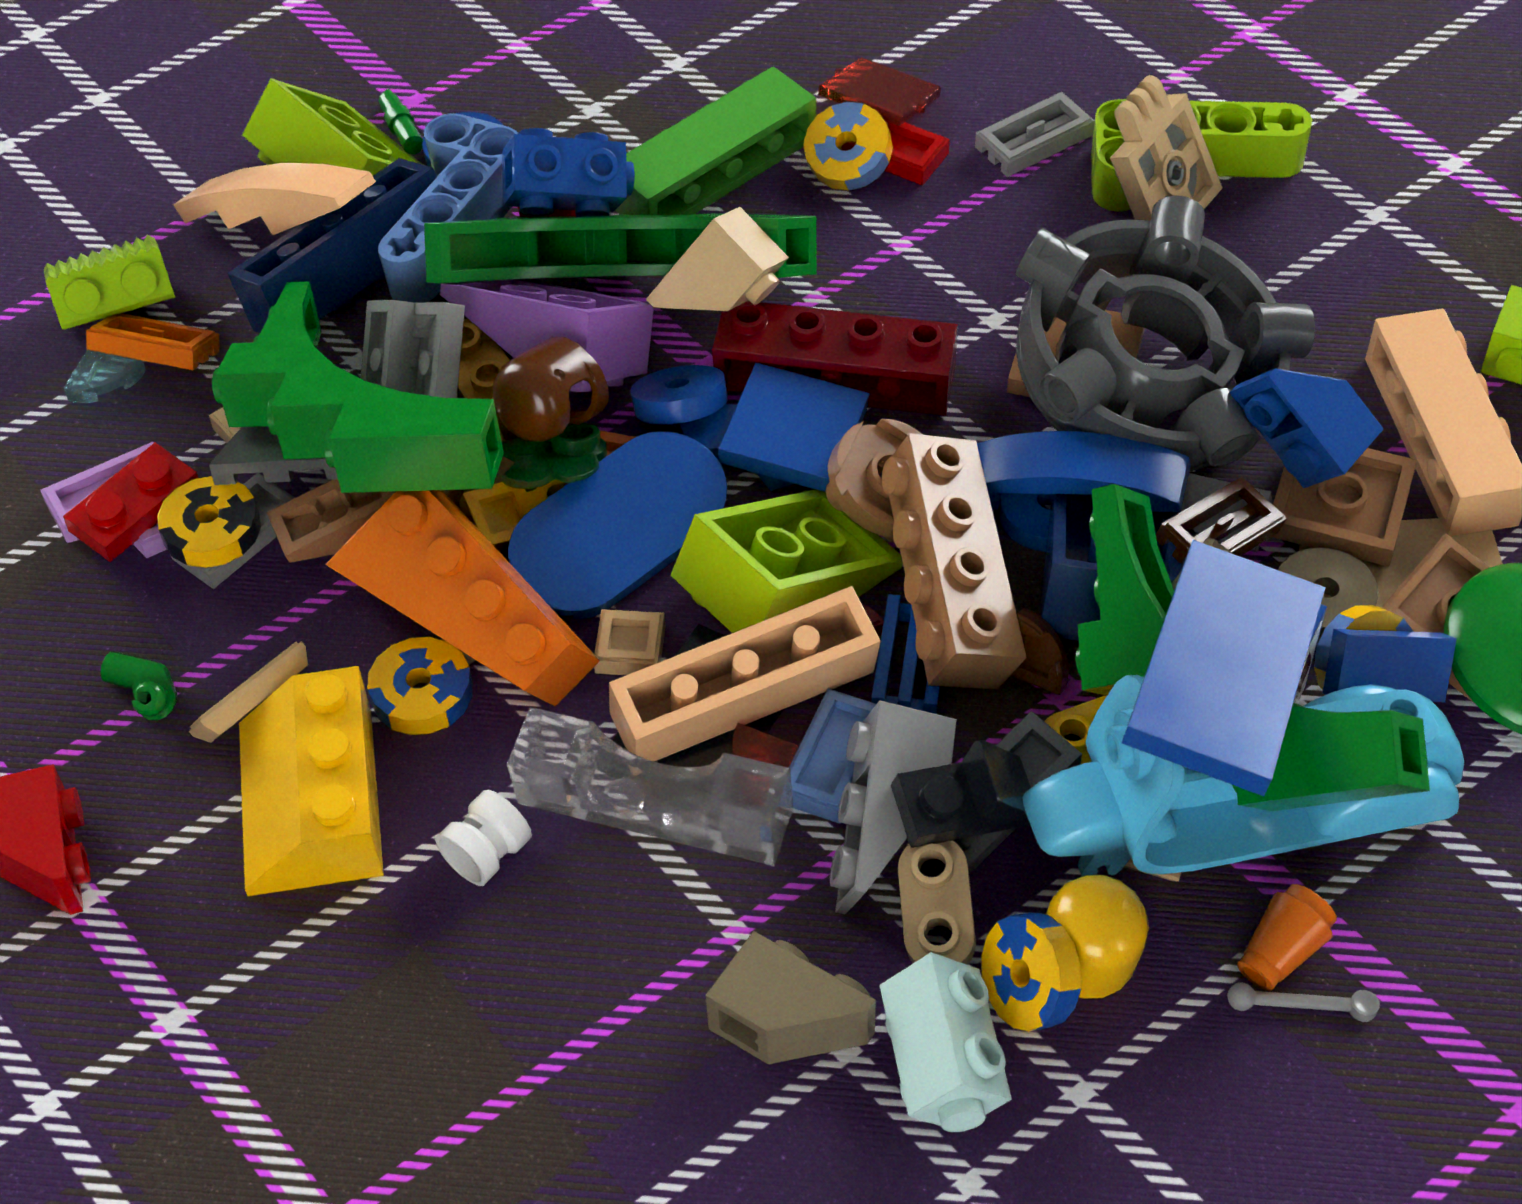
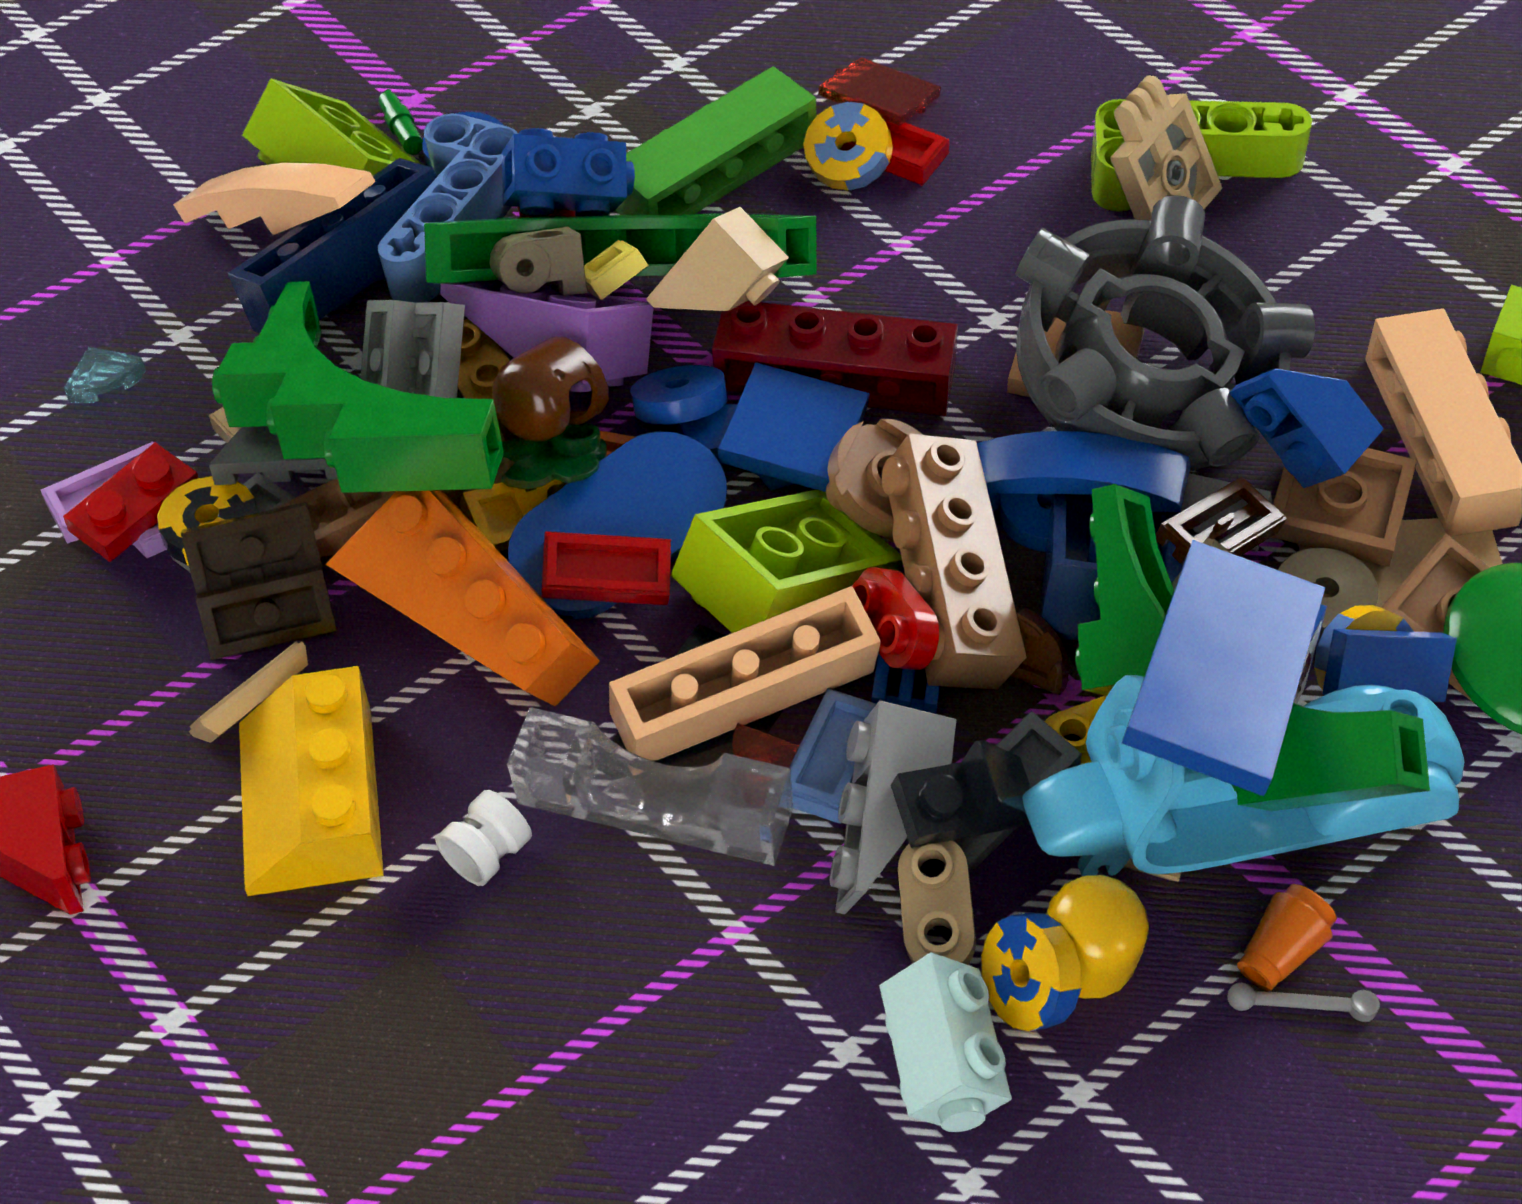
(108, 282): lime brick -> none
(149, 681): green arm -> none
(152, 341): orange tile -> none
(258, 580): none -> dark brown slope
(425, 708): yellow piece -> none
(538, 257): none -> dark tan leg
(606, 568): none -> red tile
(613, 269): none -> light yellow tile
(628, 641): tan tile -> none
(786, 1006): dark tan slope -> none
(899, 617): none -> red plate
(1040, 137): light grey tile -> none

